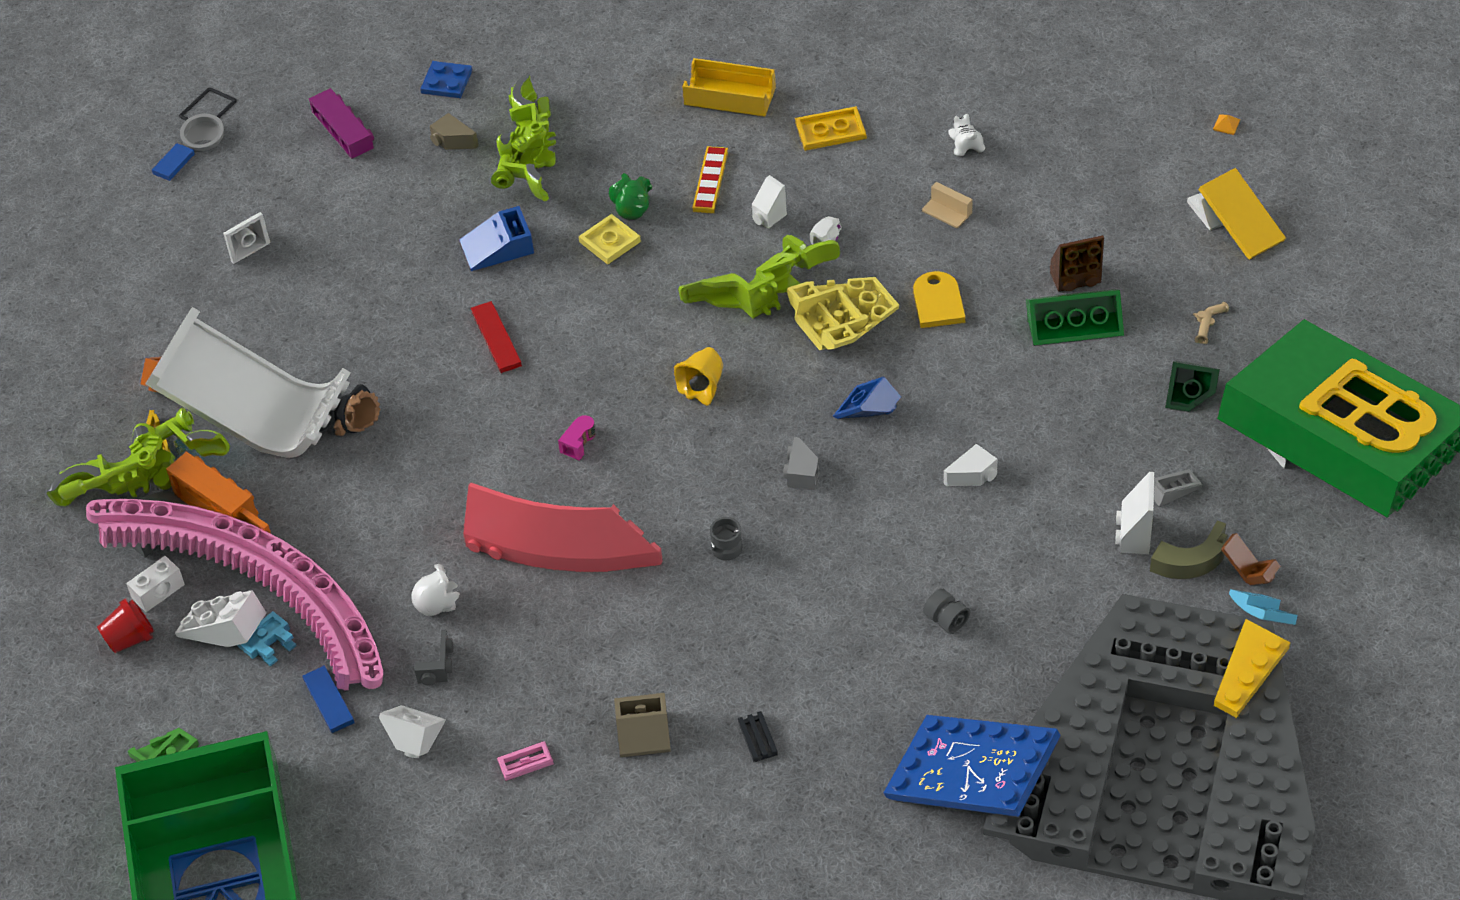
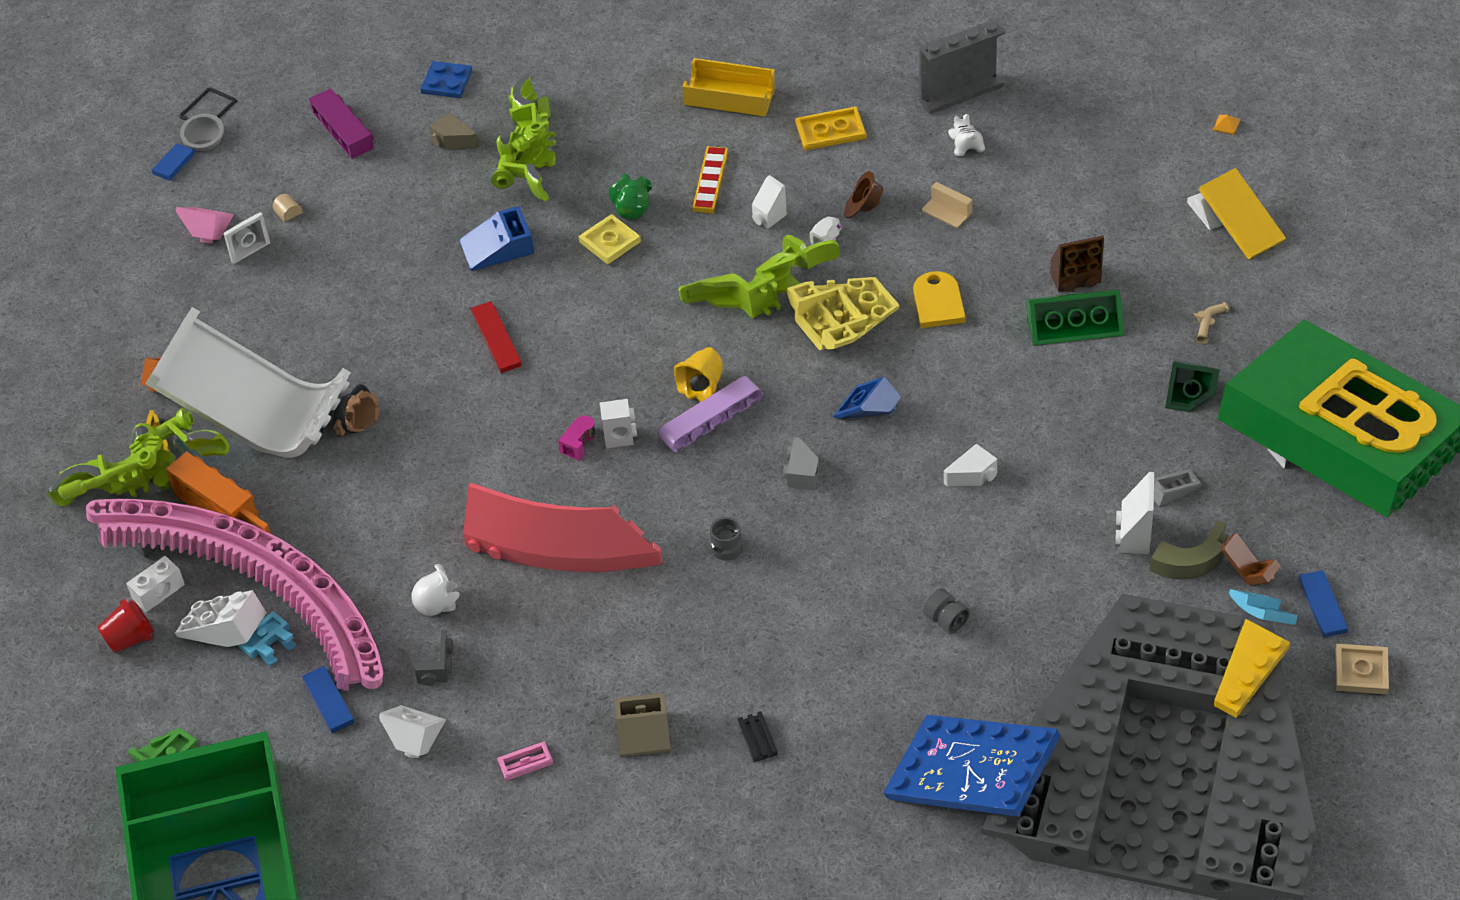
(204, 223): none -> bright pink slope
(286, 207): none -> tan brick
(617, 423): none -> white brick
(709, 413): none -> lavender beam
(865, 195): none -> reddish brown piece
(959, 67): none -> flat silver panel
(1323, 603): none -> blue tile
(1362, 669): none -> tan plate

